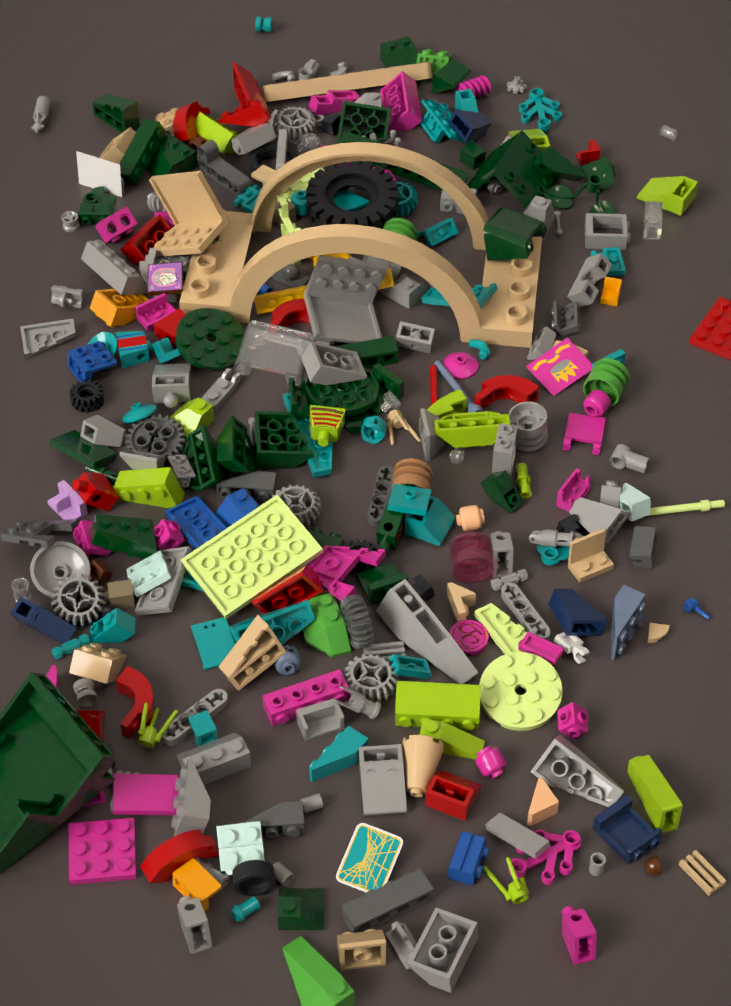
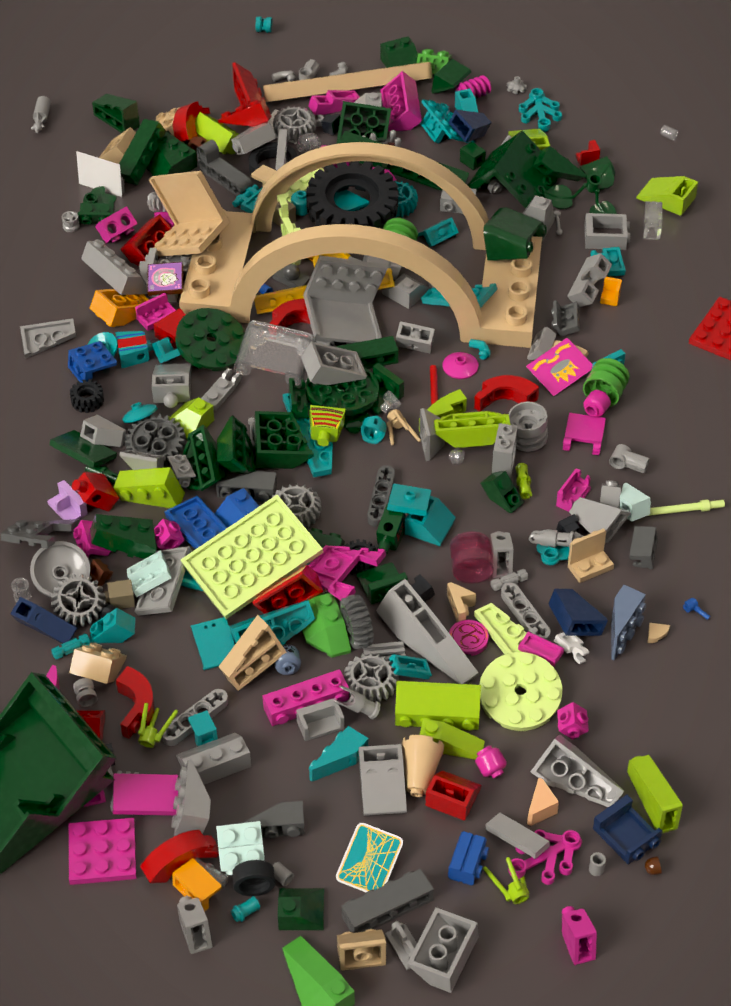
(67, 296): light grey hips -> none
(312, 803): light grey hinge -> none
(412, 473): medium nougat wheel -> none
(453, 383): sand blue piece -> none
(470, 518): light nougat head -> none
(705, 869): tan tile -> none

